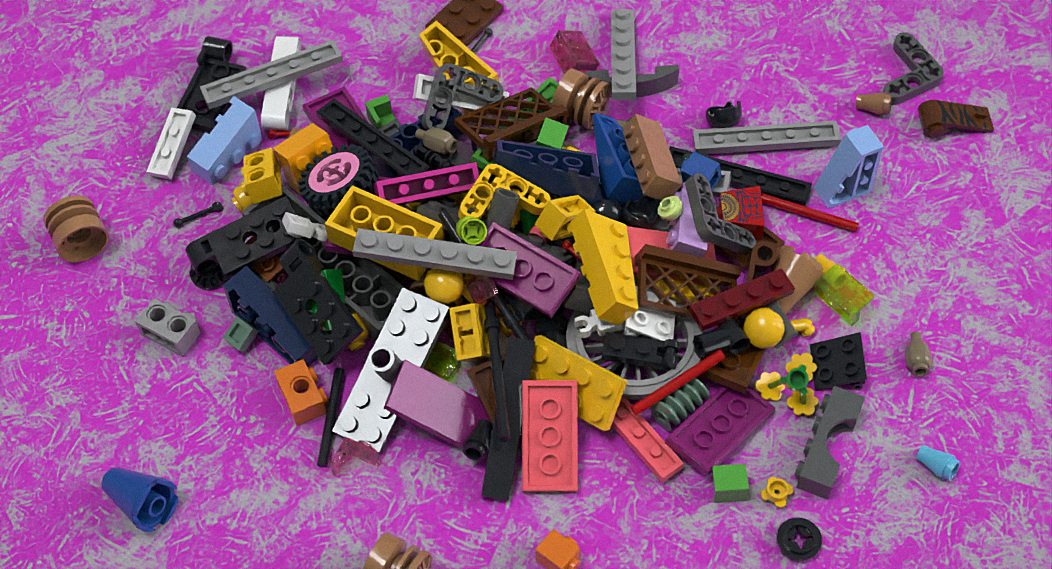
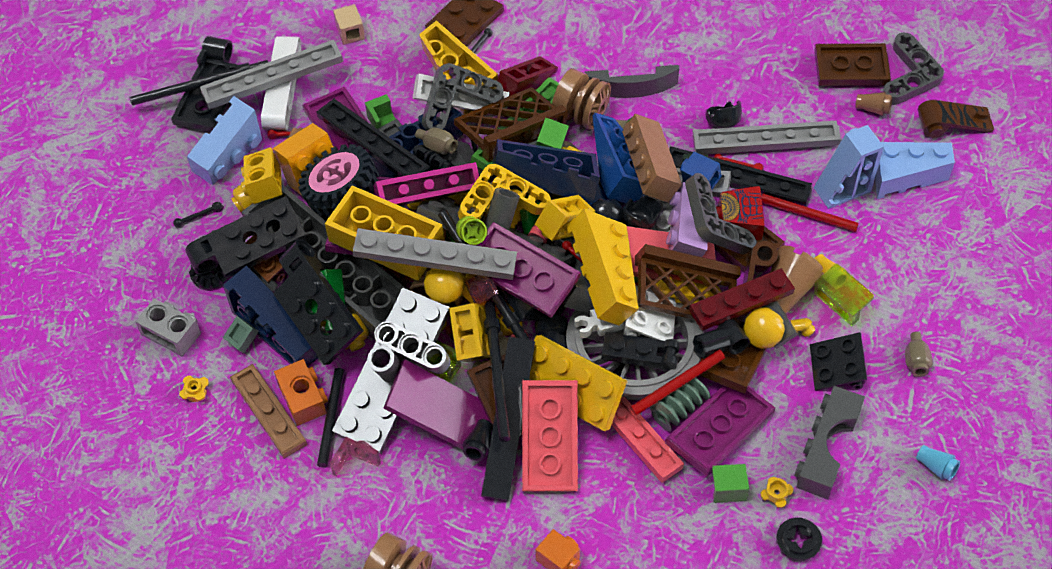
(76, 228): medium nougat wheel -> none
(141, 497): blue cone -> none
(171, 143): white plate -> none
(189, 85): none -> black bar
(197, 394): none -> yellow plate
(268, 411): none -> medium nougat tile
(301, 226): white plate -> none
(349, 24): none -> tan brick
(421, 356): none -> light grey beam
(526, 75): none -> dark red slope
(573, 51): clear pink bracket -> none
(623, 54): light grey plate -> none
(670, 208): yellowish green plate -> none
(757, 165): none -> red hinge
(798, 376): yellow plant -> none
(852, 64): none -> reddish brown plate
(912, 165): none -> light blue wedge

